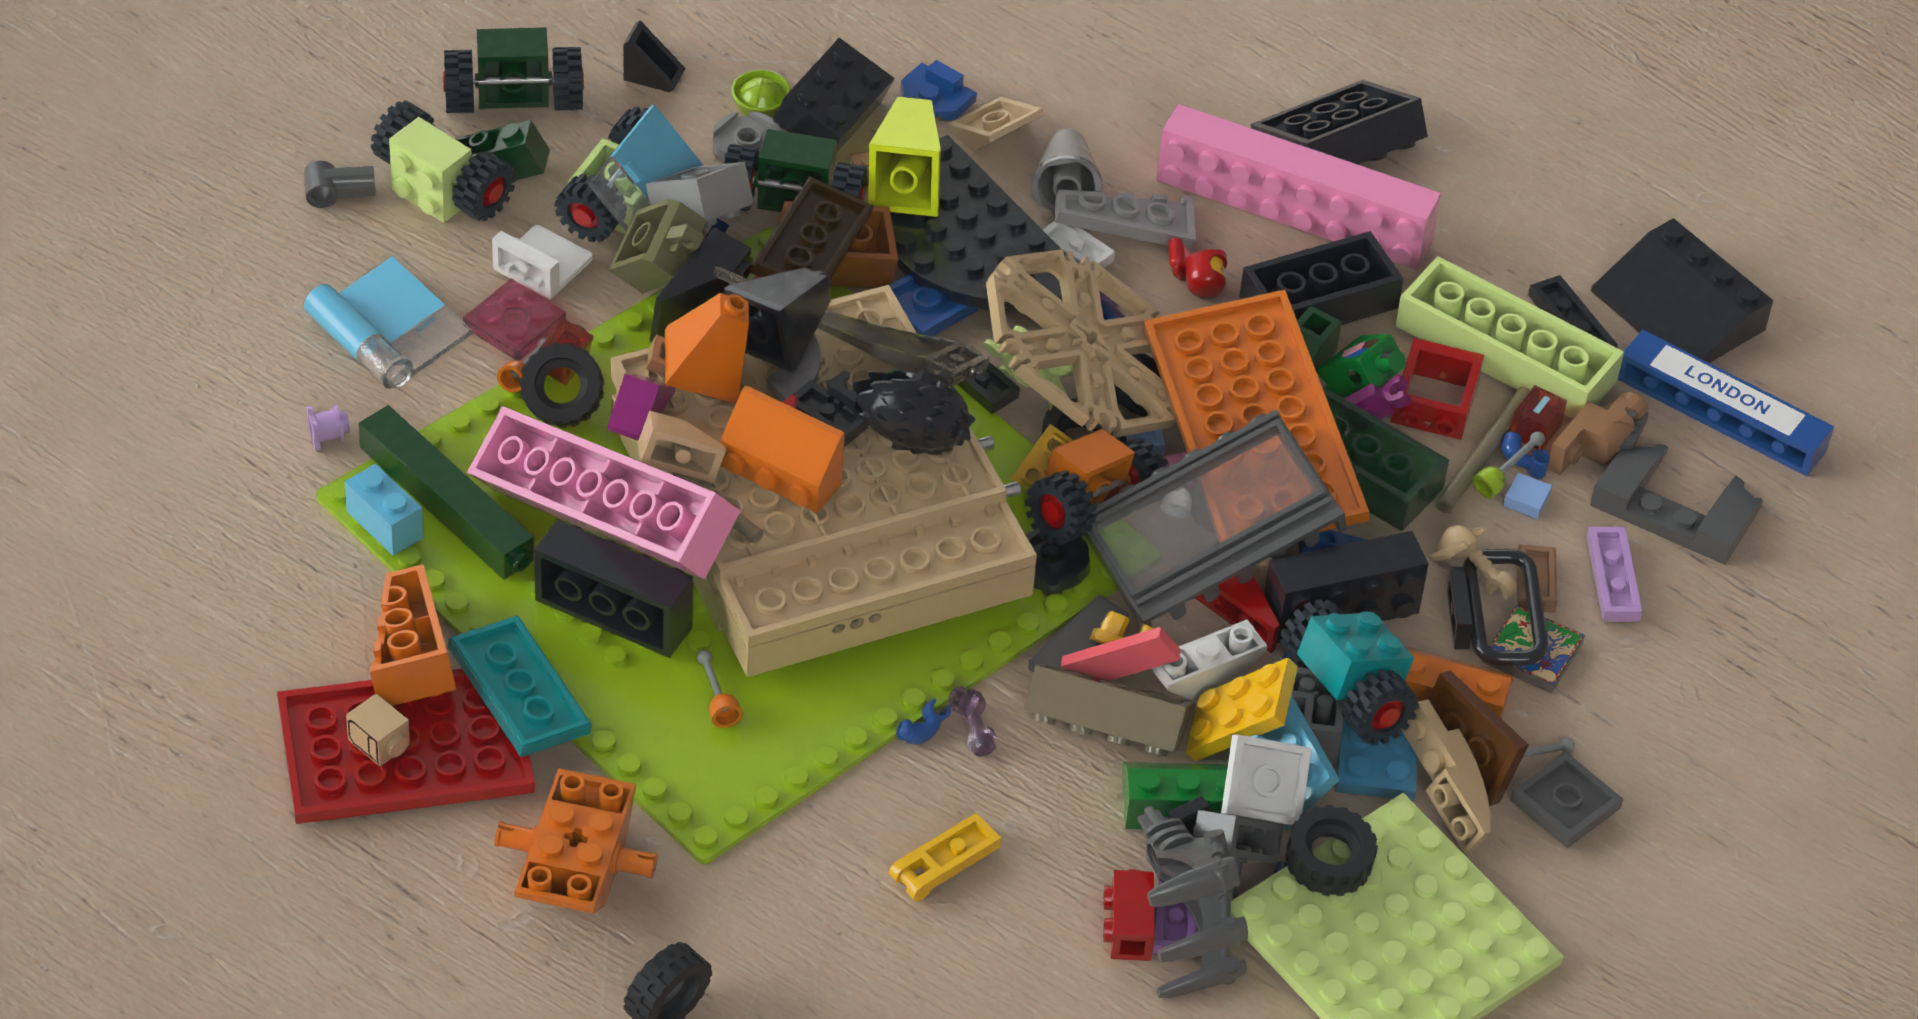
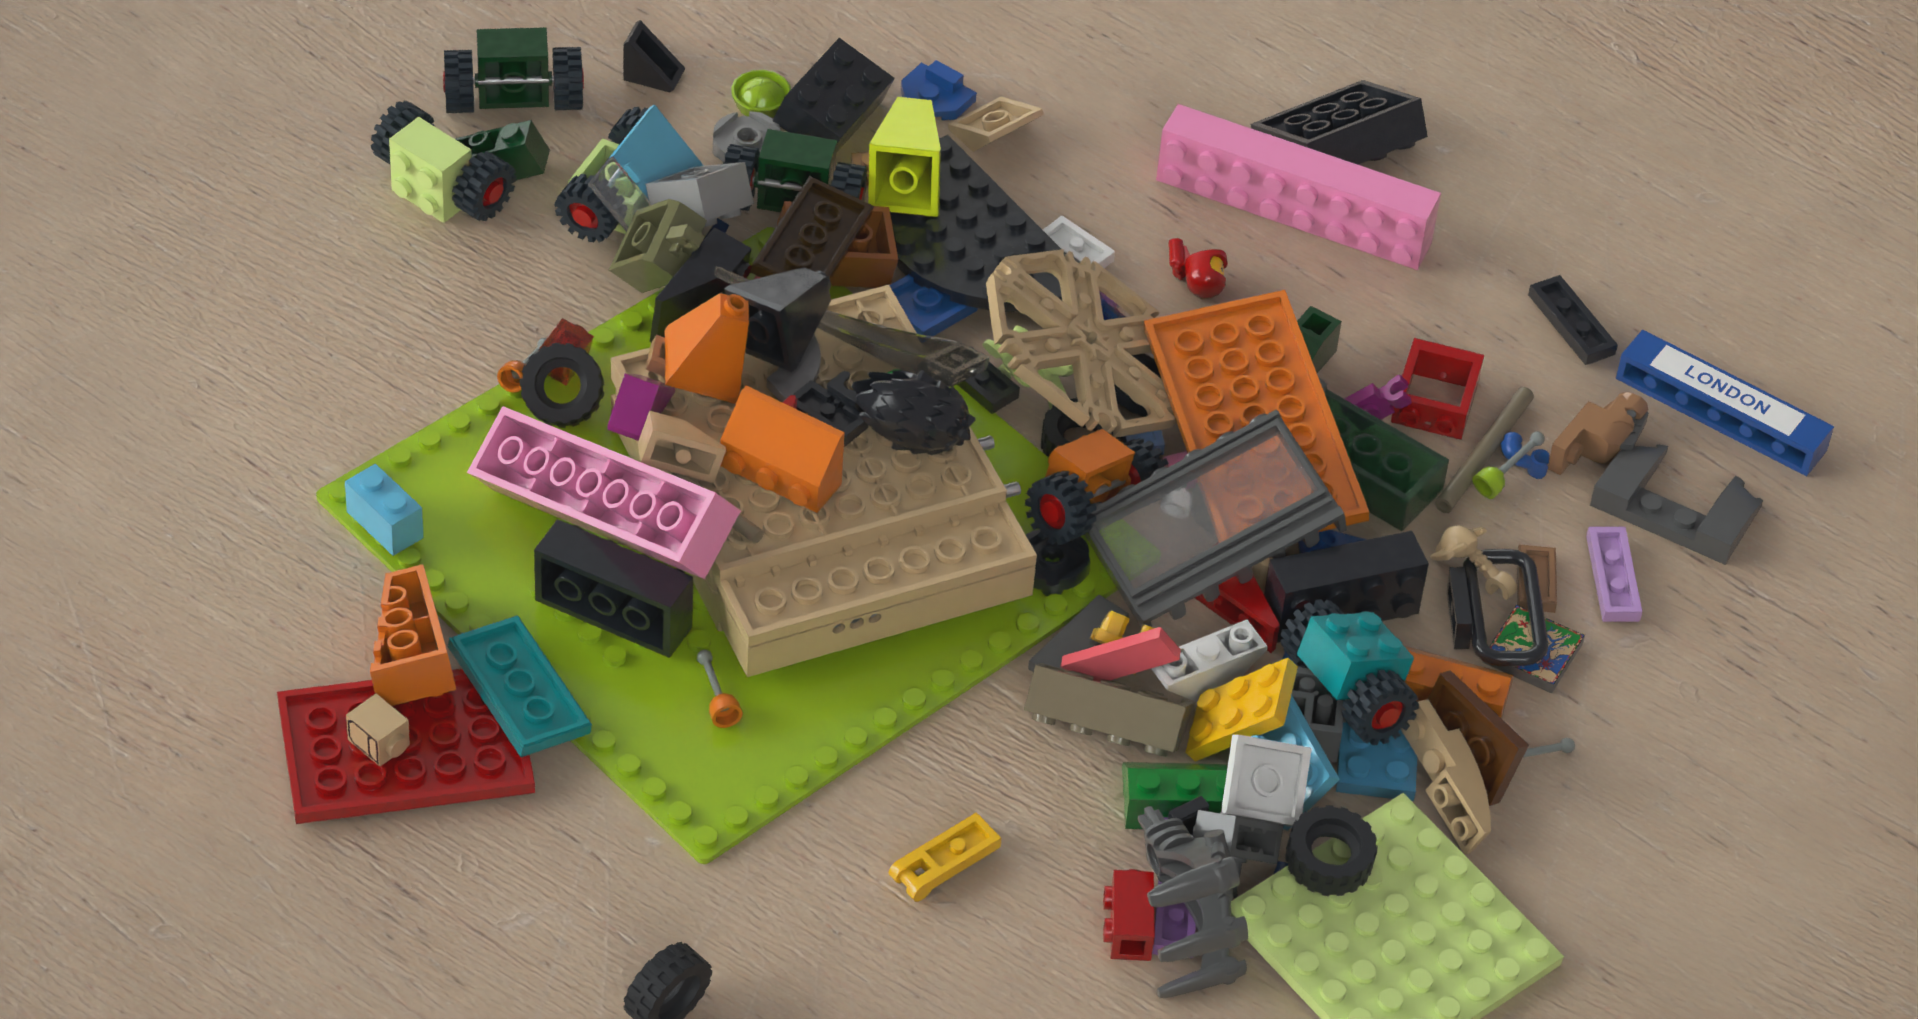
(326, 183): dark grey piece -> none
(327, 425): lavender brick -> none
(388, 322): medium azure door -> none
(446, 492): dark green brick -> none
(514, 319): clear pink plate -> none
(539, 259): white bracket -> none
(577, 843): orange slope -> none
(922, 732): blue arm -> none
(971, 705): bar -> none
(1036, 462): yellow hips -> none
(1065, 166): light grey cone -> none
(1141, 219): light grey wing -> none
(1340, 278): black brick -> none
(1373, 359): green torso -> none
(1517, 339): yellowish green brick -> none
(1527, 495): light blue tile -> none
(1538, 412): clear red brick -> none
(1566, 799): dark grey plate -> none
(1684, 293): black slope -> none

